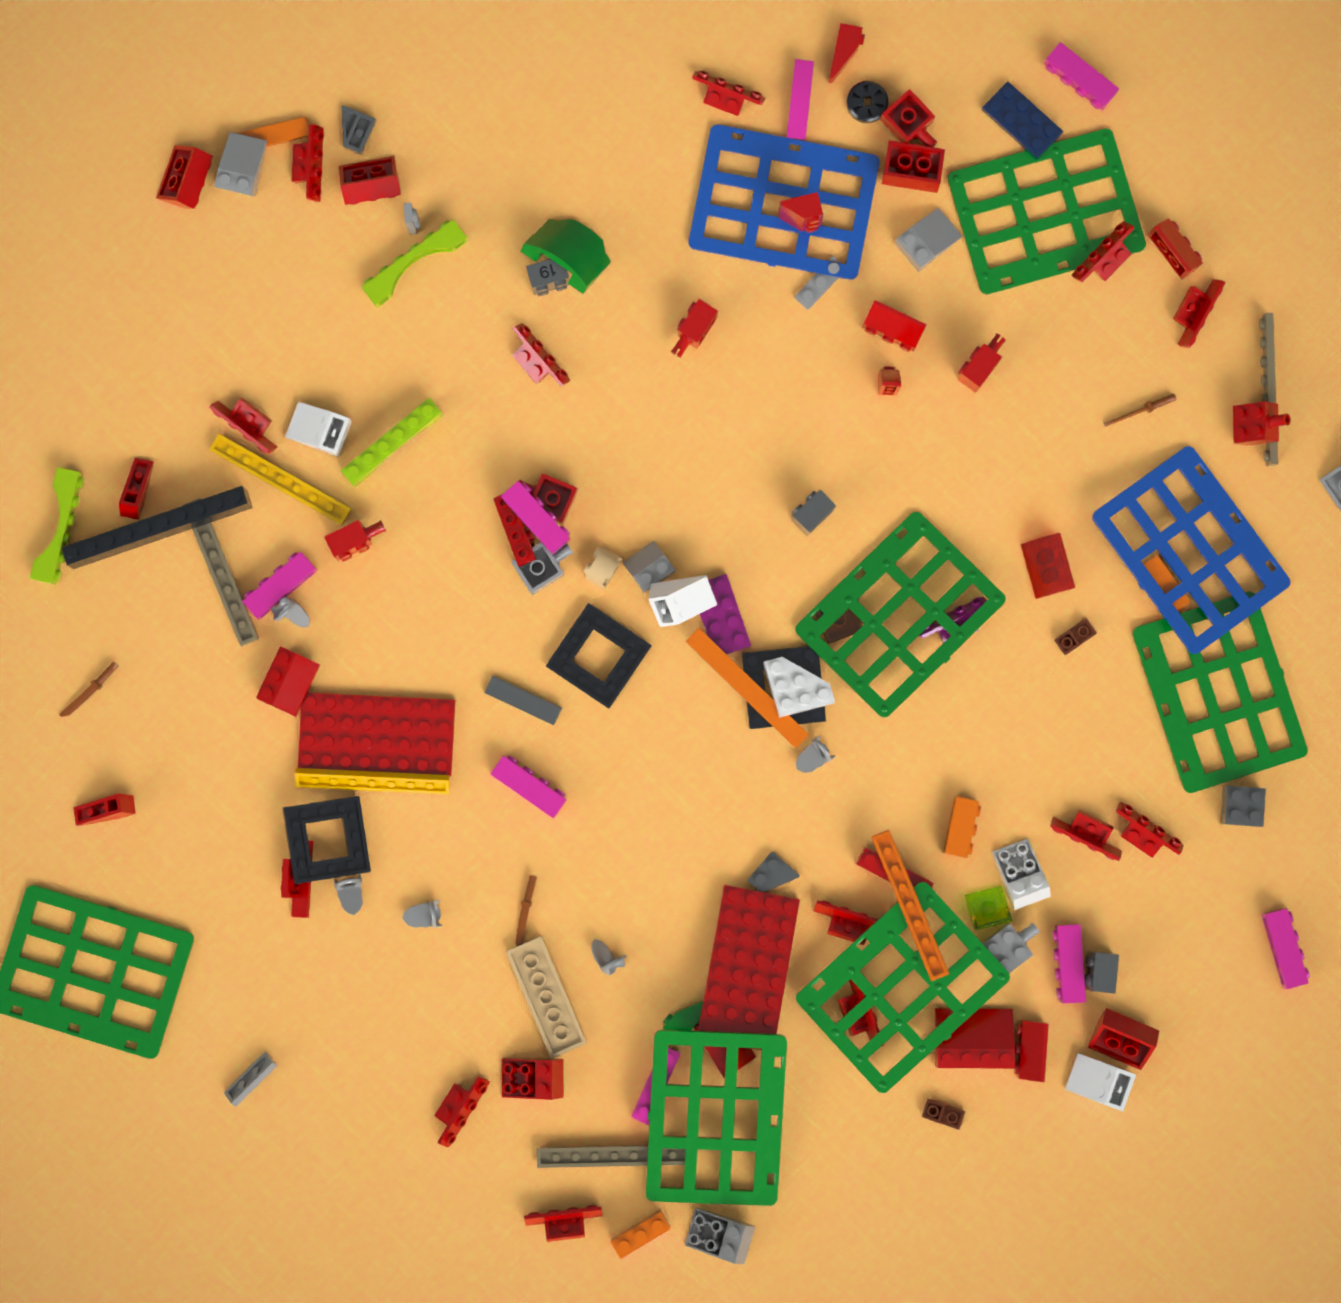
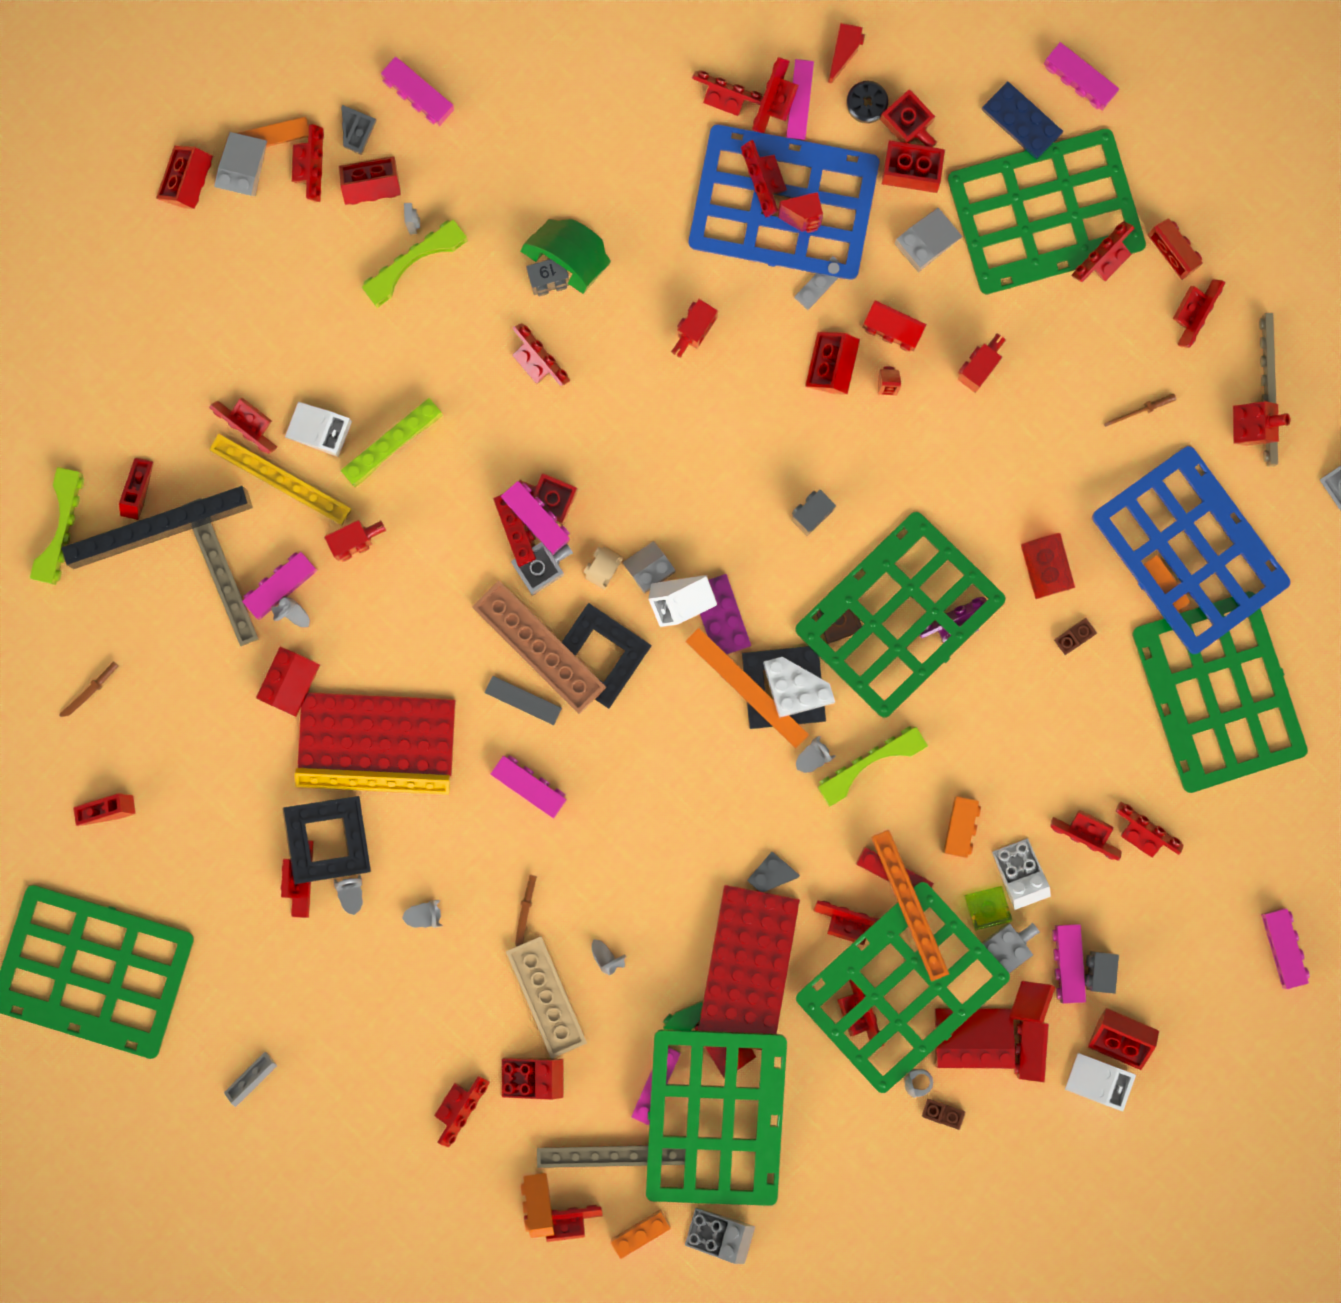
(417, 91): none -> dark pink brick
(537, 1205): none -> orange brick
(539, 647): none -> nougat plate
(765, 177): none -> red bracket
(777, 97): none -> red bracket
(832, 362): none -> red slope
(906, 745): none -> lime arch
(909, 1086): none -> light grey piece
(1032, 1001): none -> red tile
(1243, 806): dark grey brick -> none

